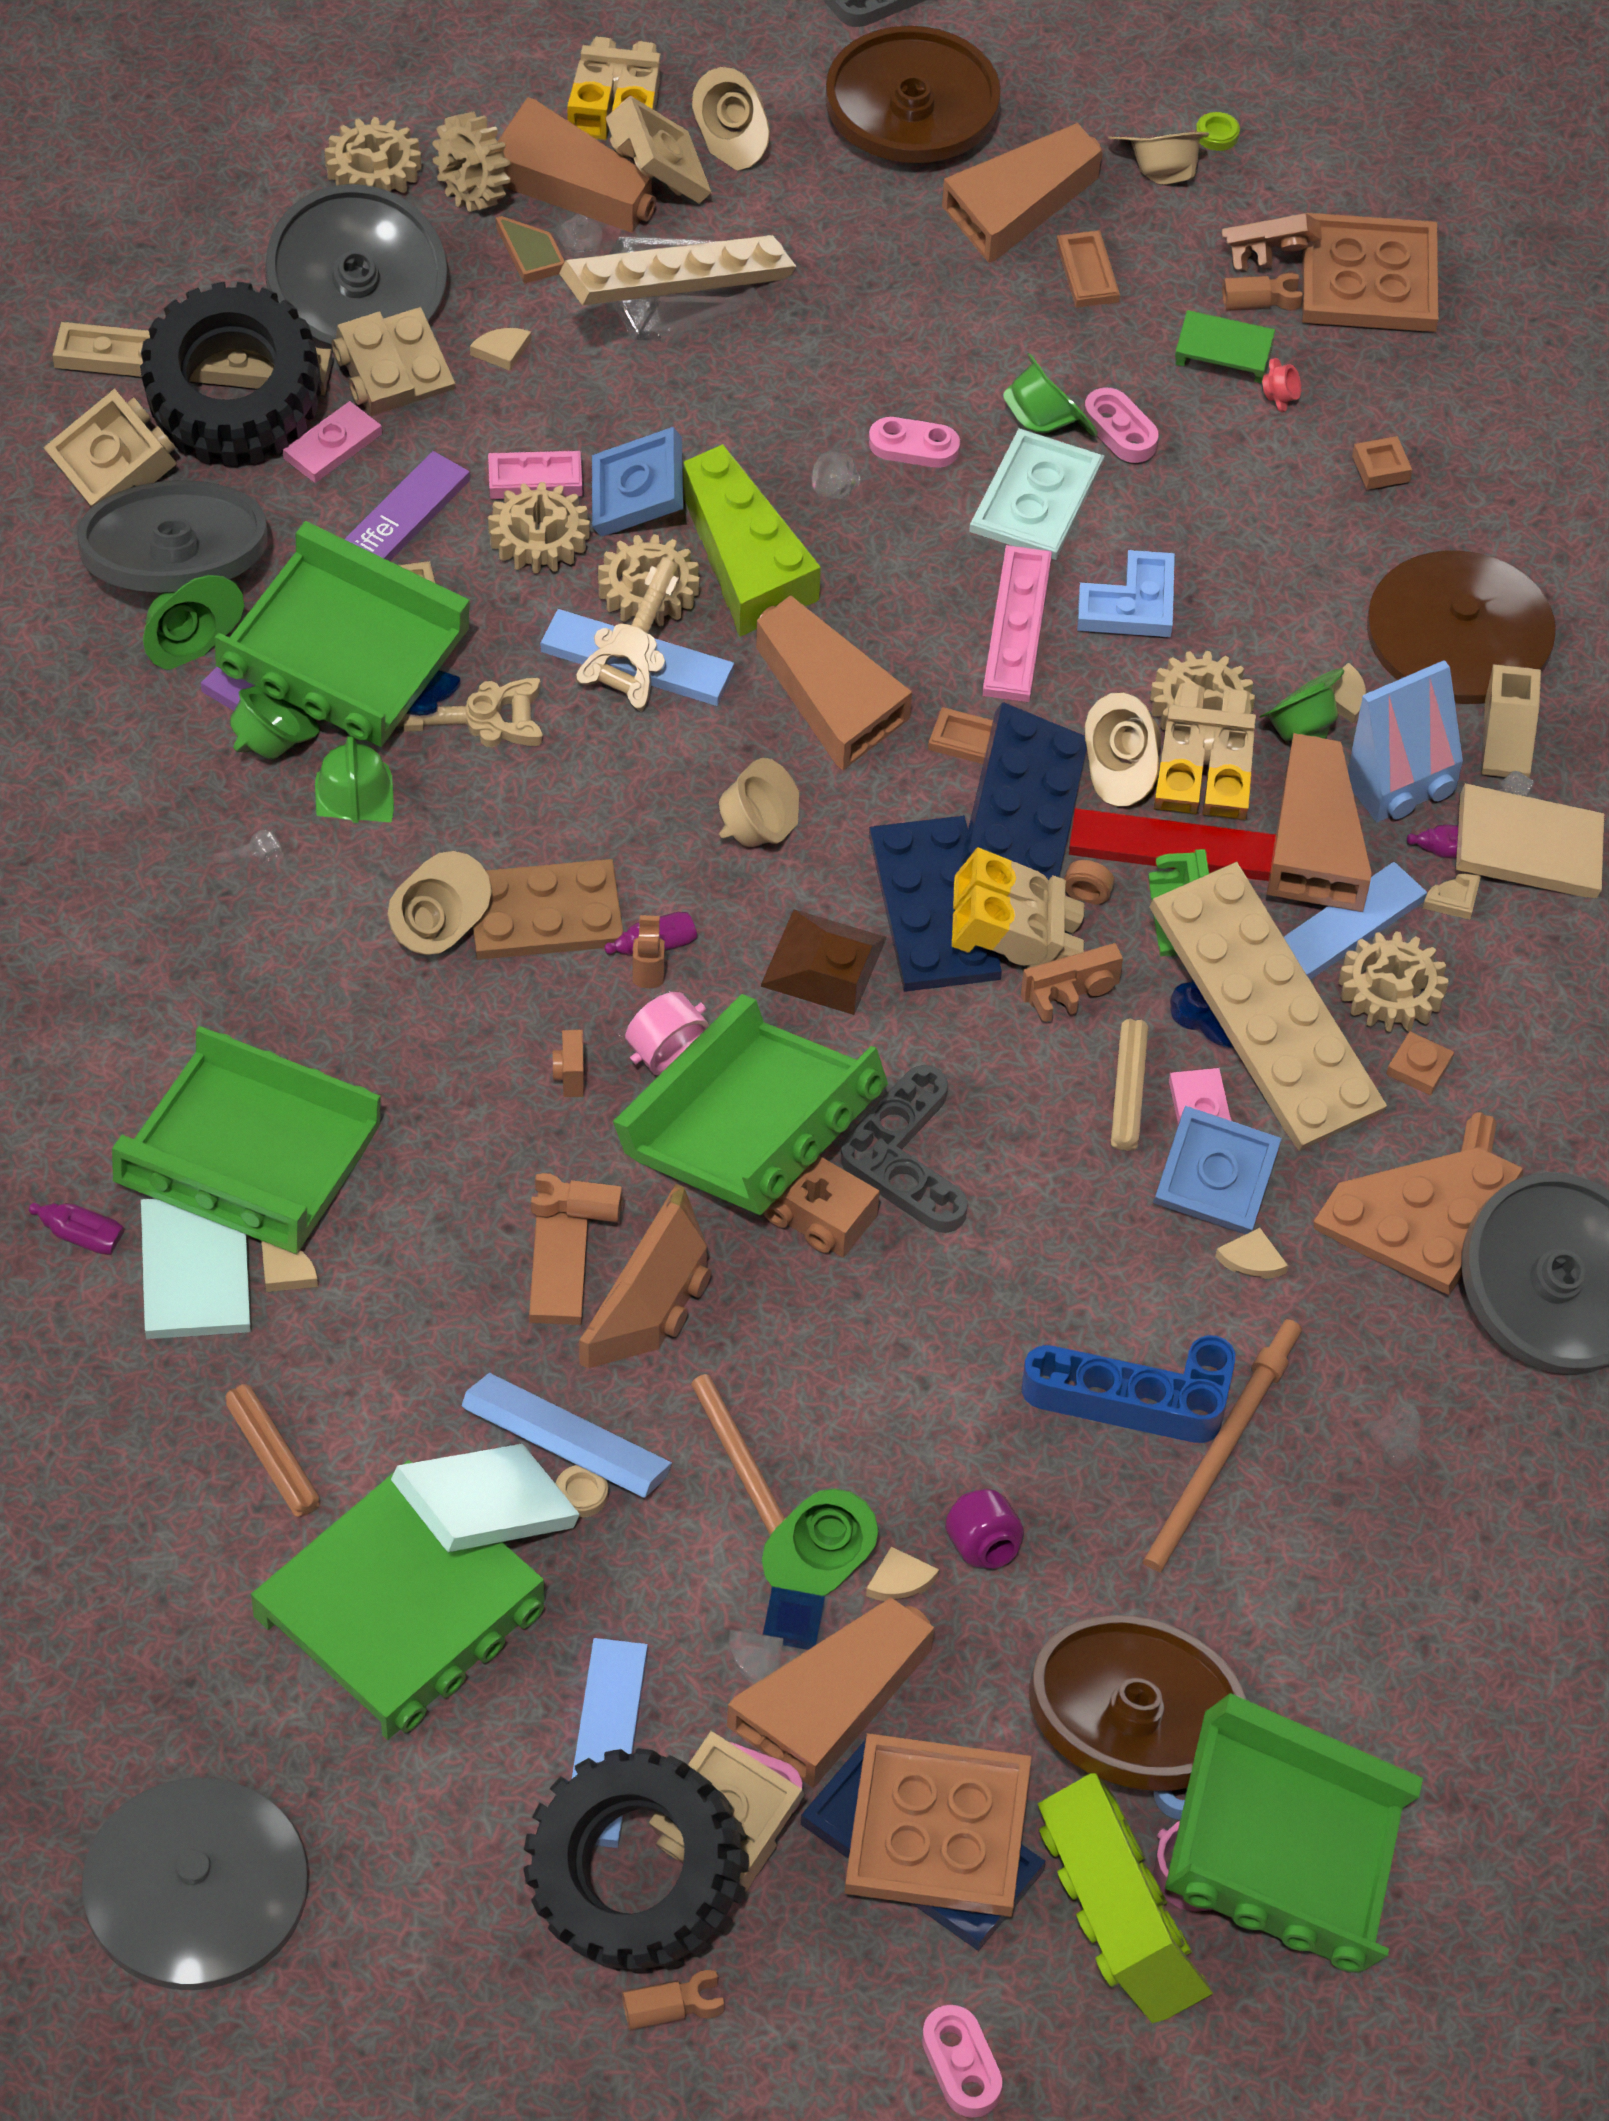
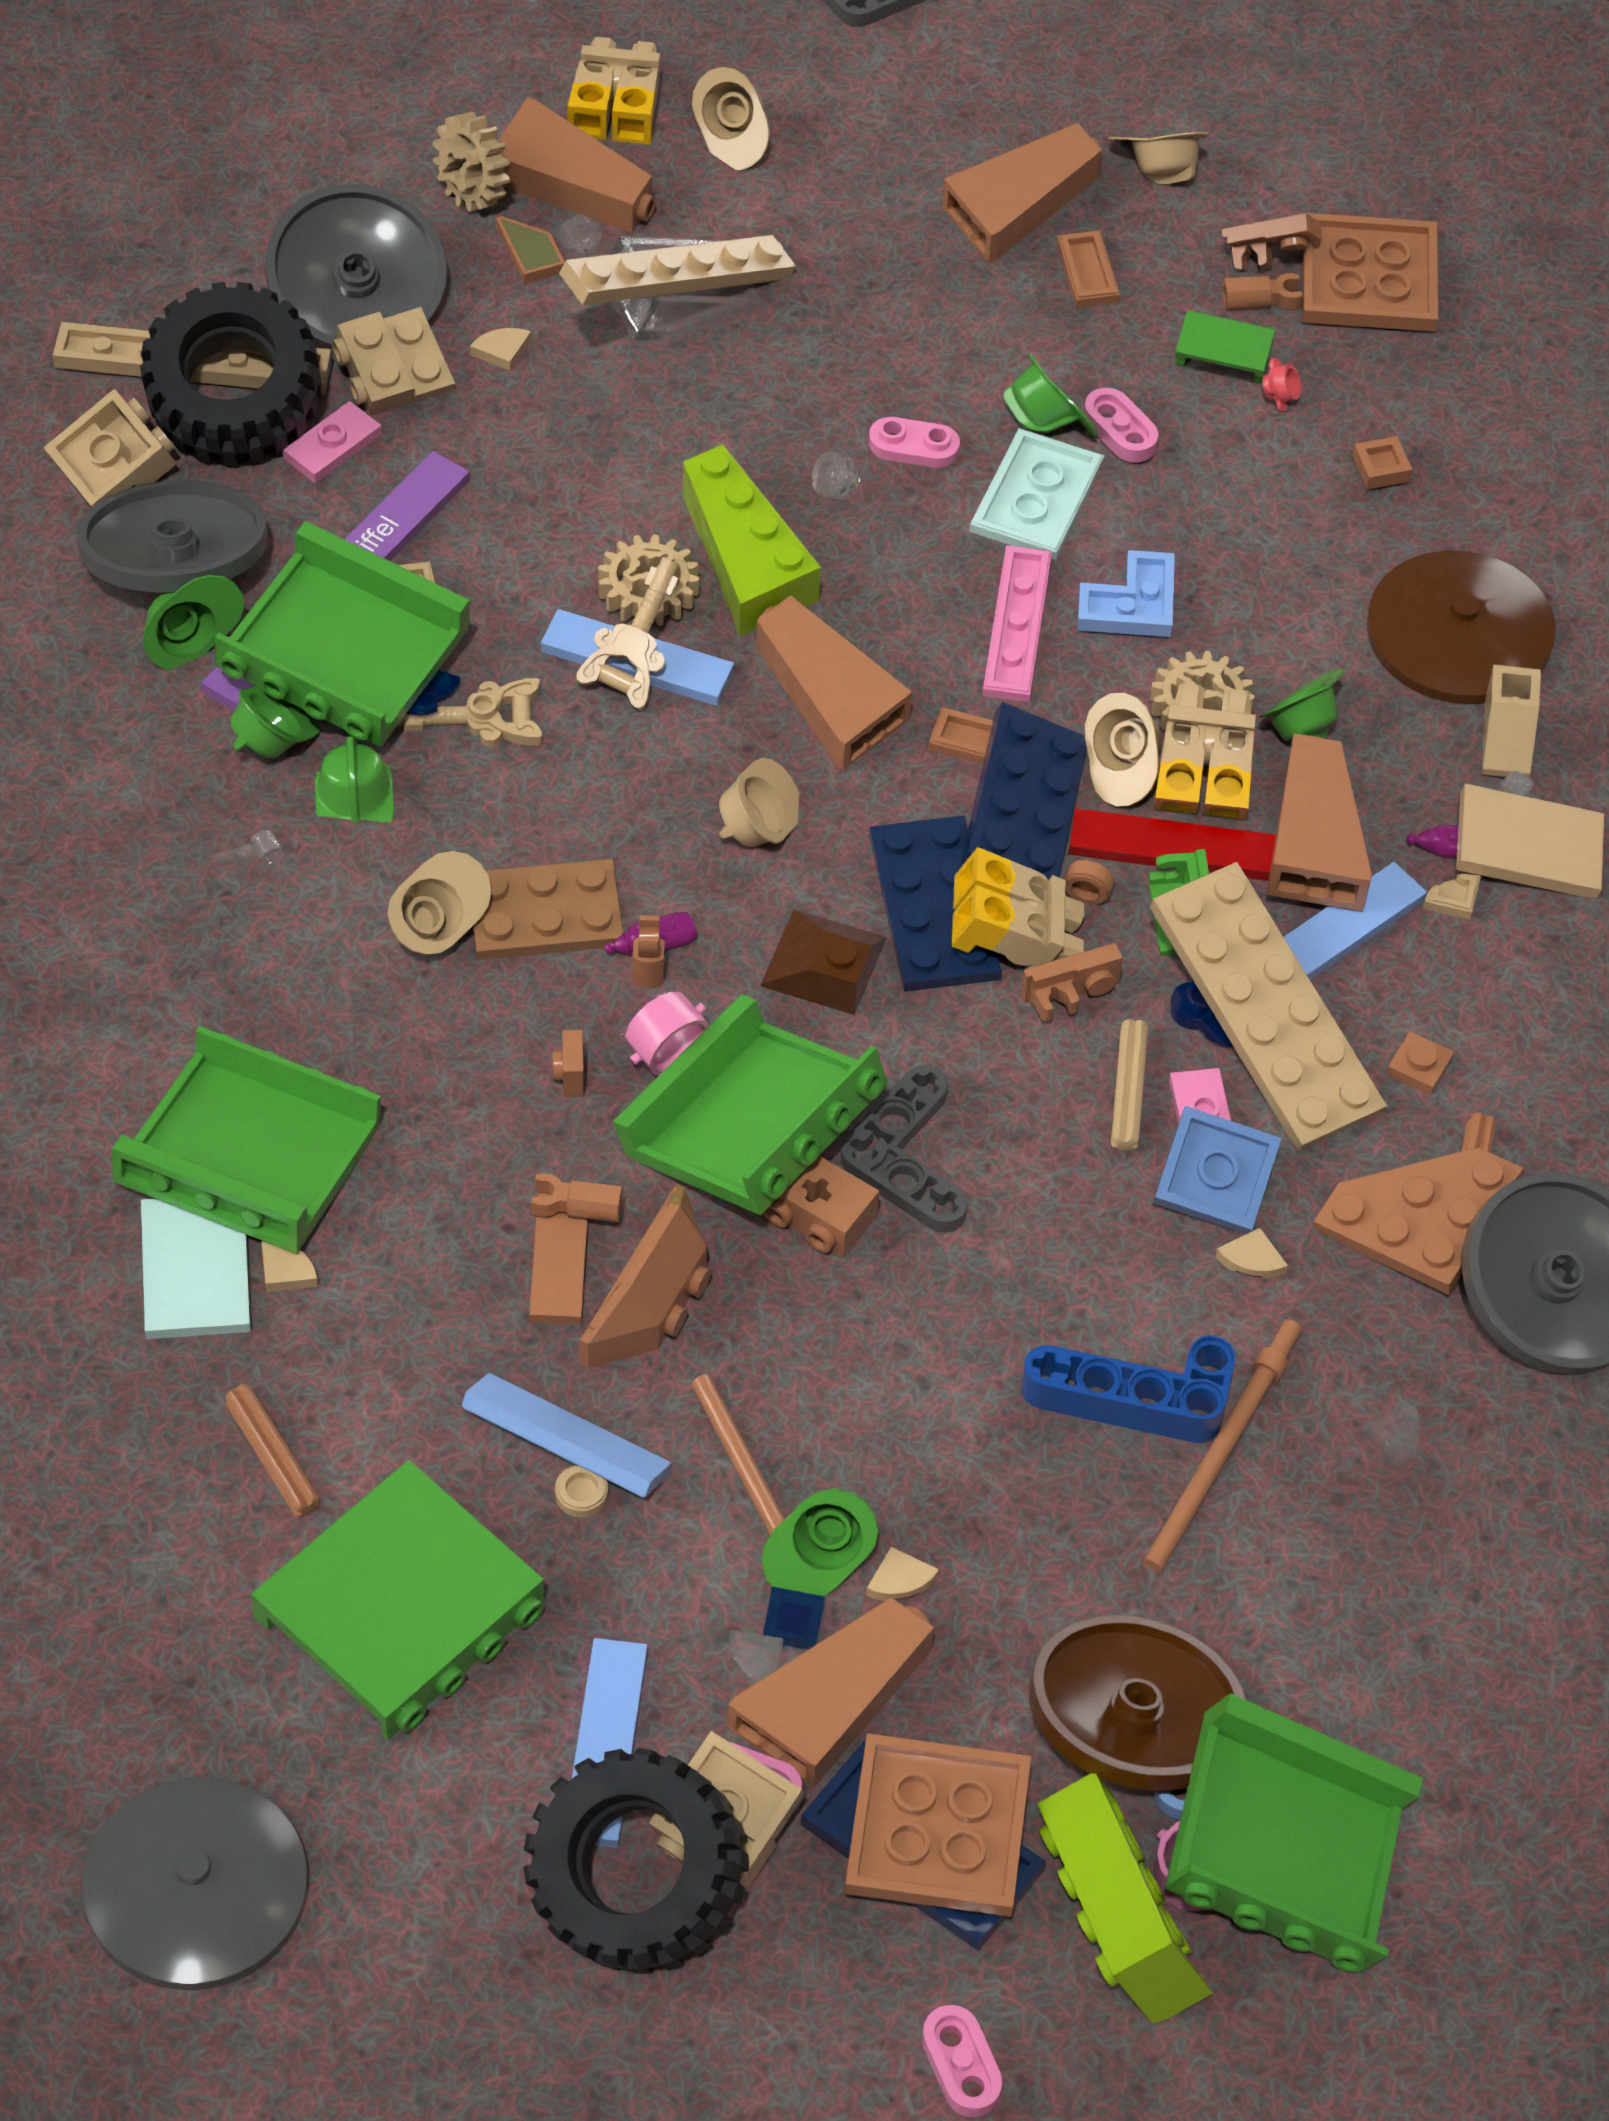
(80, 1226): magenta piece -> none
(373, 156): tan gear -> none
(485, 1497): light aqua tile -> none
(554, 468): bright pink plate -> none
(561, 531): tan gear -> none
(637, 482): medium blue plate -> none
(658, 148): tan plate -> none
(671, 2001): nougat bar -> none
(912, 94): reddish brown dish -> none
(984, 1529): magenta head -> none
(1222, 131): lime tile -> none
(1349, 693): tan tile -> none
(1391, 979): tan gear -> none
(1406, 744): light blue slope -> none

